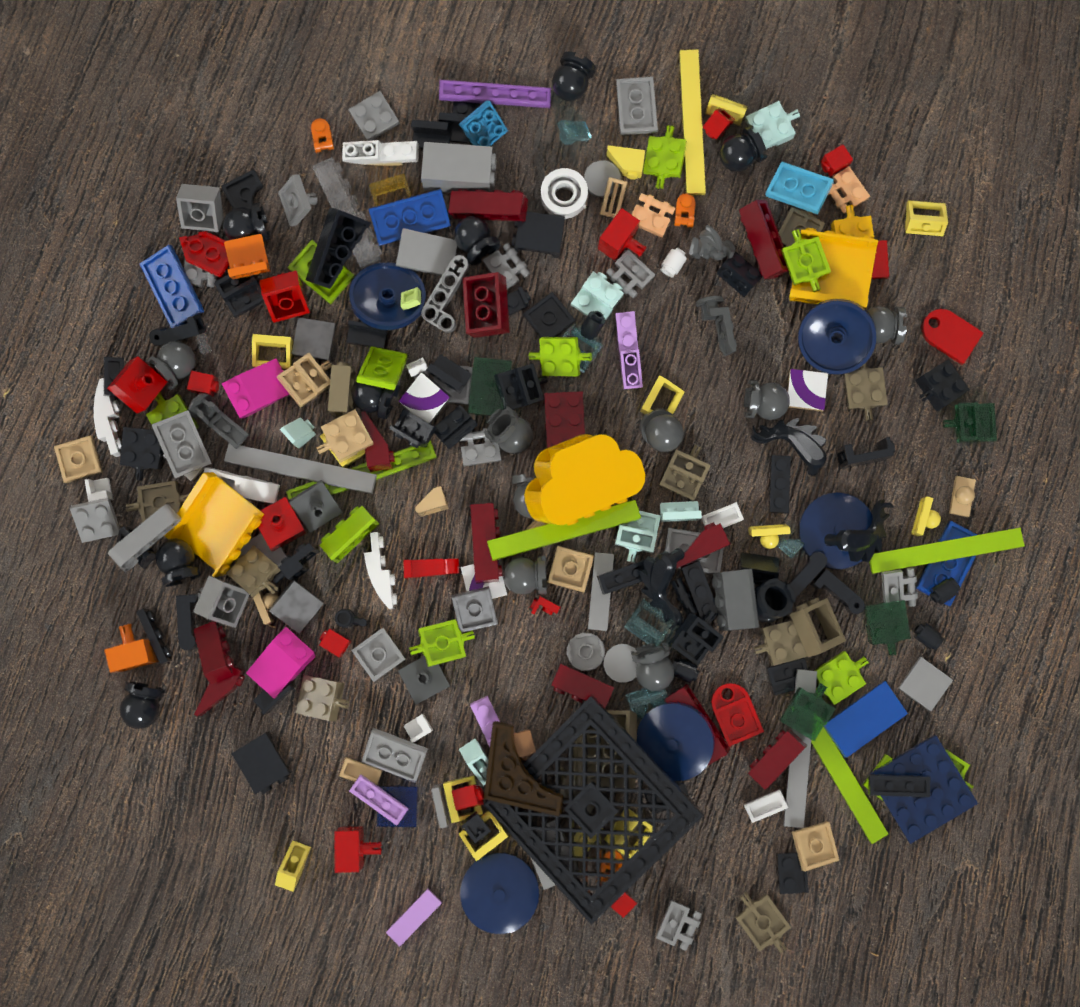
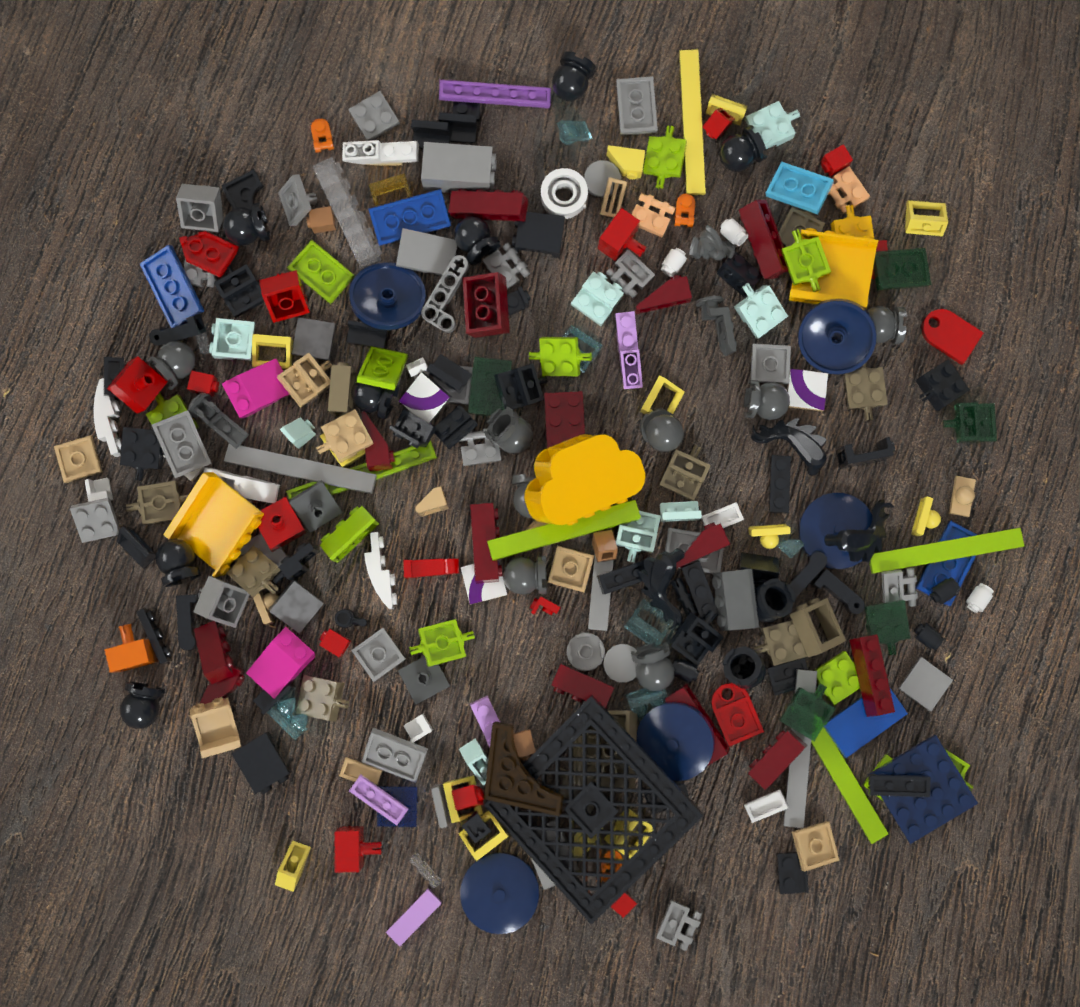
(143, 537): light grey beam -> none
(215, 727): none -> tan panel
(232, 339): none -> light aqua plate
(247, 256): orange bracket -> none
(282, 714): none -> clear light blue tile
(321, 220): none -> medium nougat brick
(335, 246): black wedge -> none
(410, 298): yellowish green tile -> none
(424, 869): none -> clear axle
(474, 609): flat silver tile -> none
(483, 125): dark azure tile -> none
(549, 317): black tile -> none
(592, 325): black brick -> none
(604, 545): none -> medium nougat brick
(670, 294): none -> dark red slope
(733, 232): none -> white brick
(744, 667): none -> black tile
(760, 309): none -> light aqua plate
(763, 922): dark tan plate -> none
(770, 363): none -> light grey plate
(872, 675): none -> dark red brick
(901, 269): none -> clear green plate
(979, 598): none -> white brick

